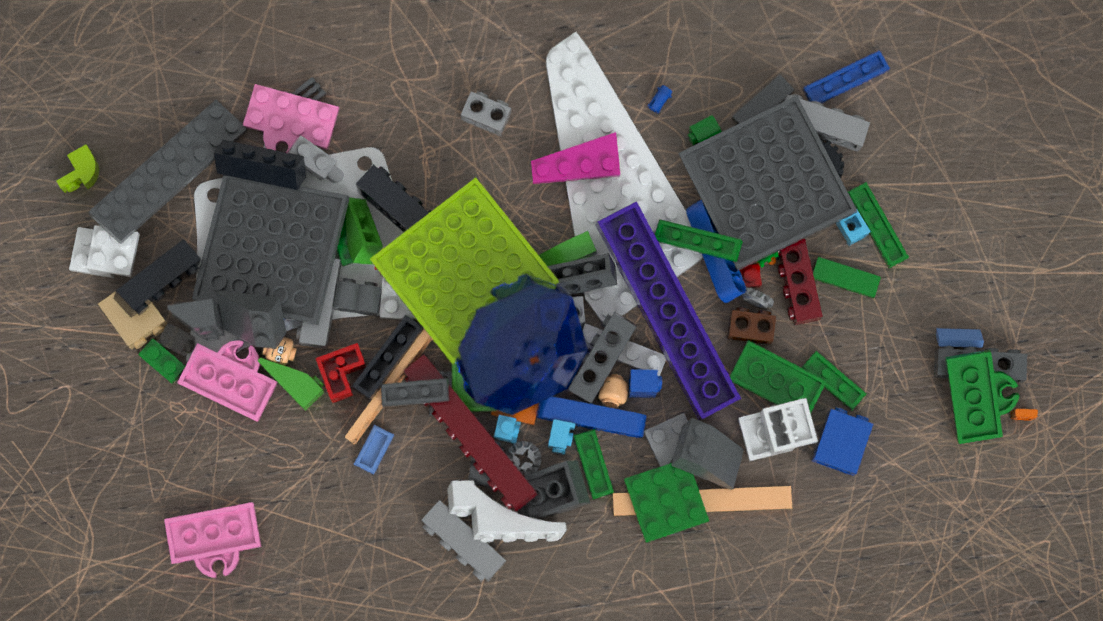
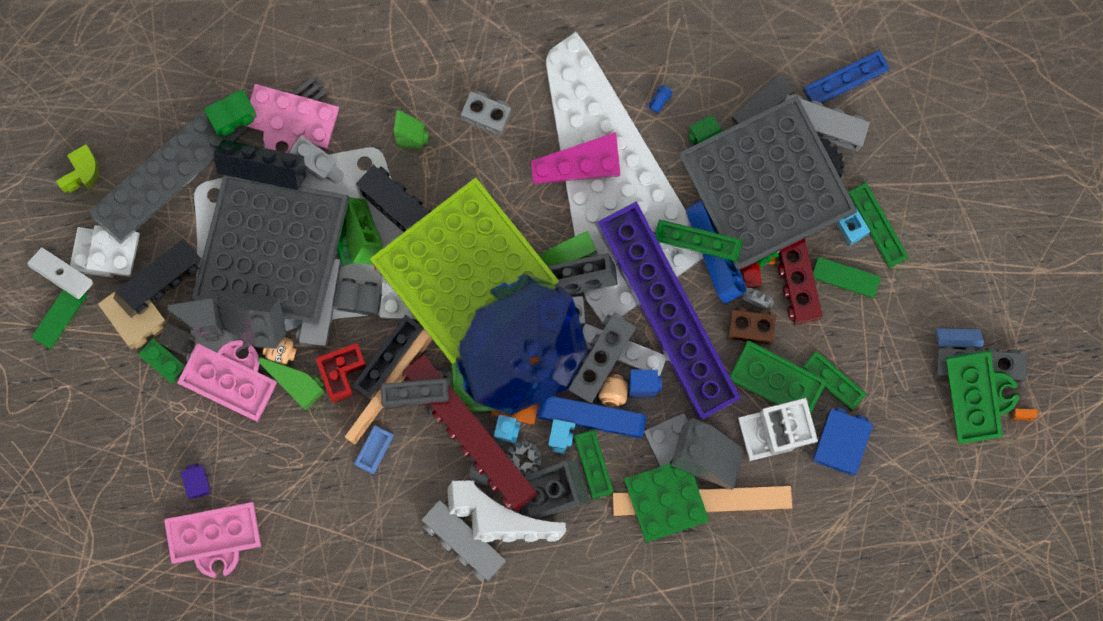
(52, 268): none -> white tile
(57, 319): none -> green tile
(196, 481): none -> dark purple brick
(230, 113): none -> green brick
(409, 132): none -> bright green slope

